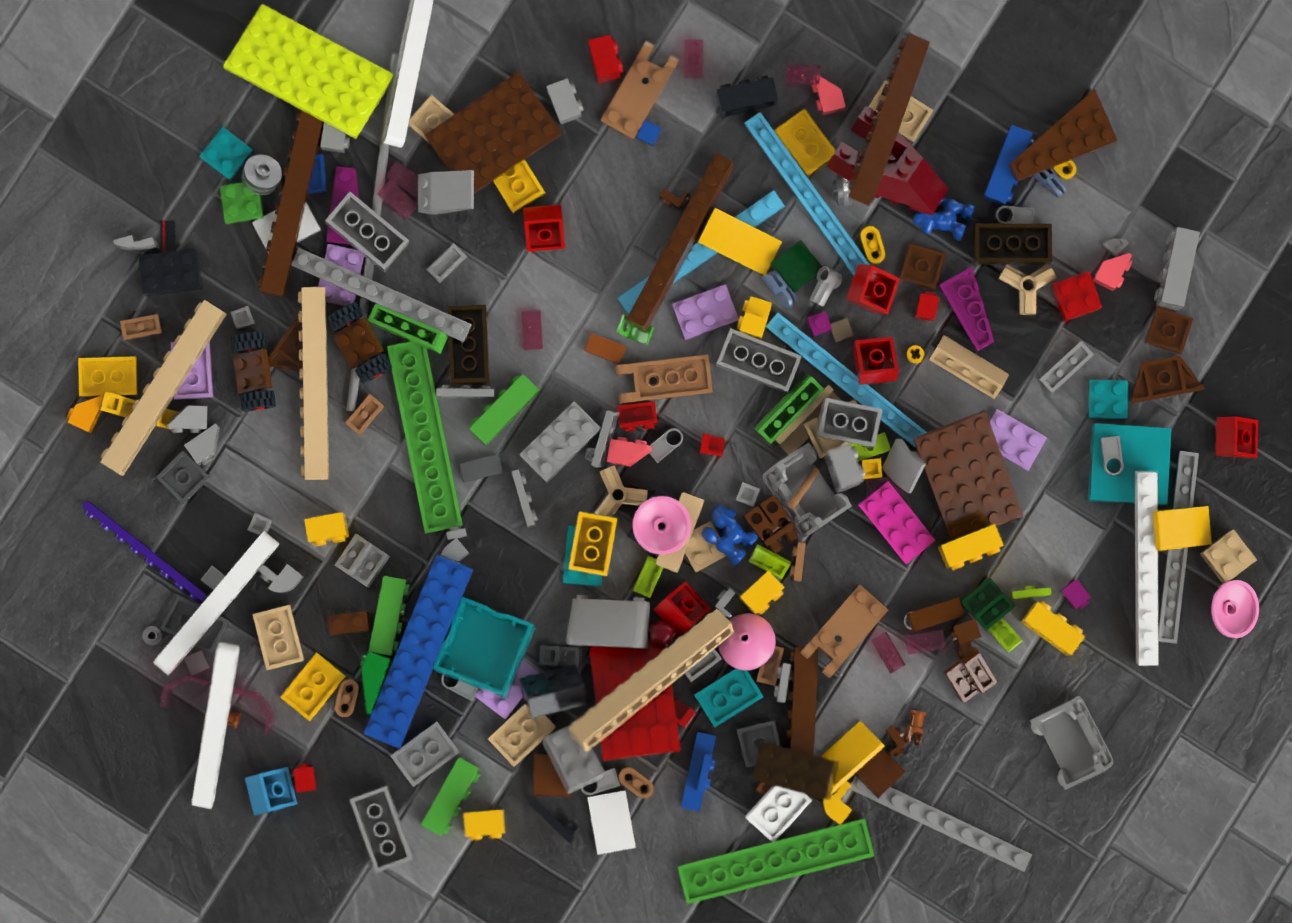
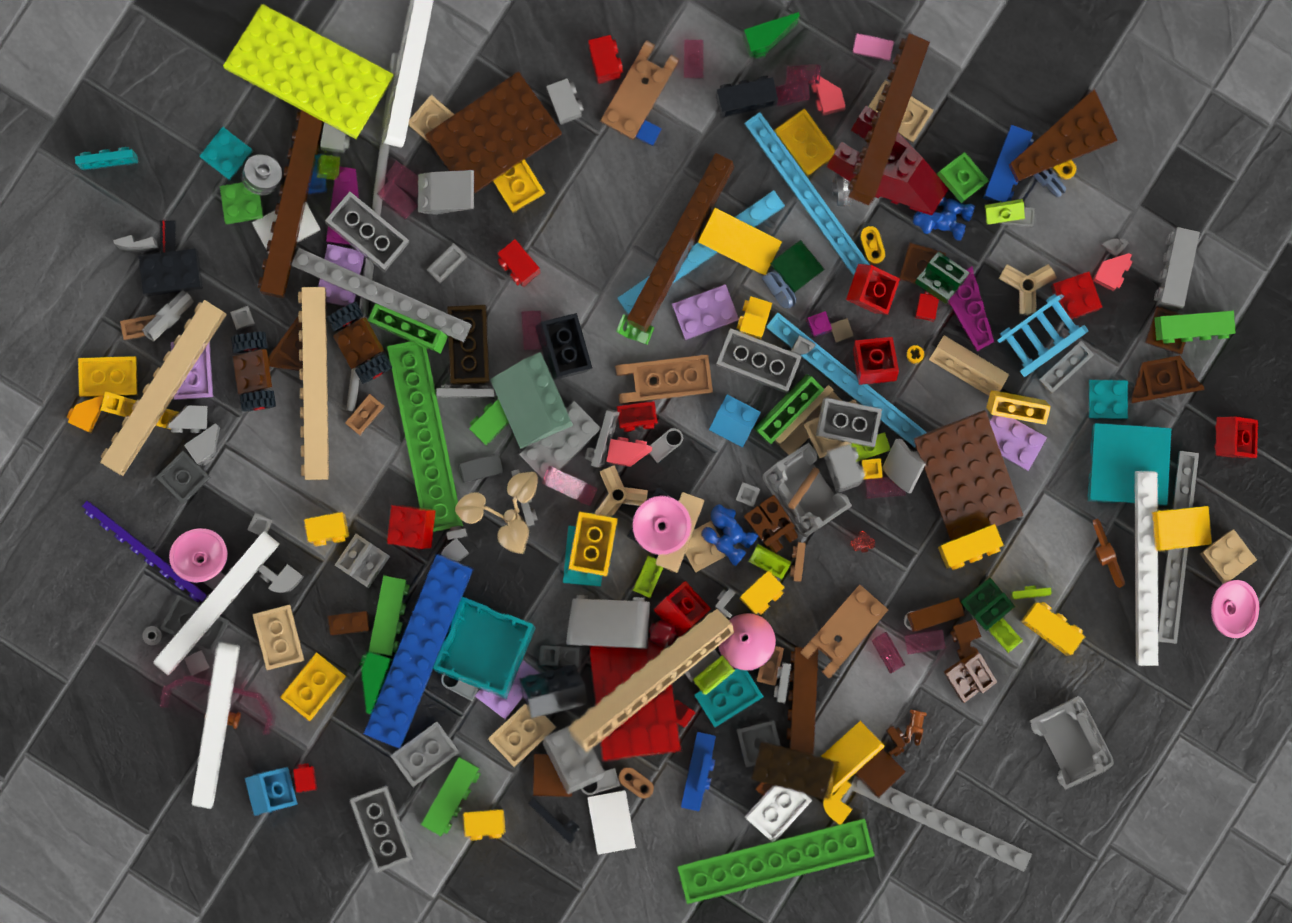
(106, 158): none -> teal plate
(167, 315): none -> light grey piece
(192, 547): none -> bright pink dish
(328, 167): none -> clear neon green brick
(346, 698): medium nougat plate -> none
(411, 526): none -> red brick
(516, 532): none -> tan plant
(519, 263): none -> red brick
(531, 400): none -> sand green slope
(544, 228): red slope -> none
(563, 346): none -> black brick
(569, 485): none -> clear pink tile
(605, 348): dark orange tile -> none
(671, 200): reddish brown bracket -> none
(712, 445): red panel -> none
(713, 675): none -> lime plate
(734, 420): none -> dark azure slope
(764, 37): none -> green slope
(792, 92): none -> clear pink plate
(802, 346): none -> light grey tile
(827, 281): light grey piece -> none
(862, 542): none -> clear red plant
(873, 47): none -> bright pink tile
(896, 522): dark pink plate -> none
(942, 277): none -> dark green slope
(962, 177): none -> bright green plate
(1004, 211): none -> lime plate
(1012, 244): dark brown brick -> none
(1018, 407): none -> yellow brick
(1059, 342): none -> medium azure fence
(1075, 595): magenta brick -> none
(1106, 555): none -> dark orange piece
(1111, 450): light grey piece -> none
(1195, 325): none -> bright green brick

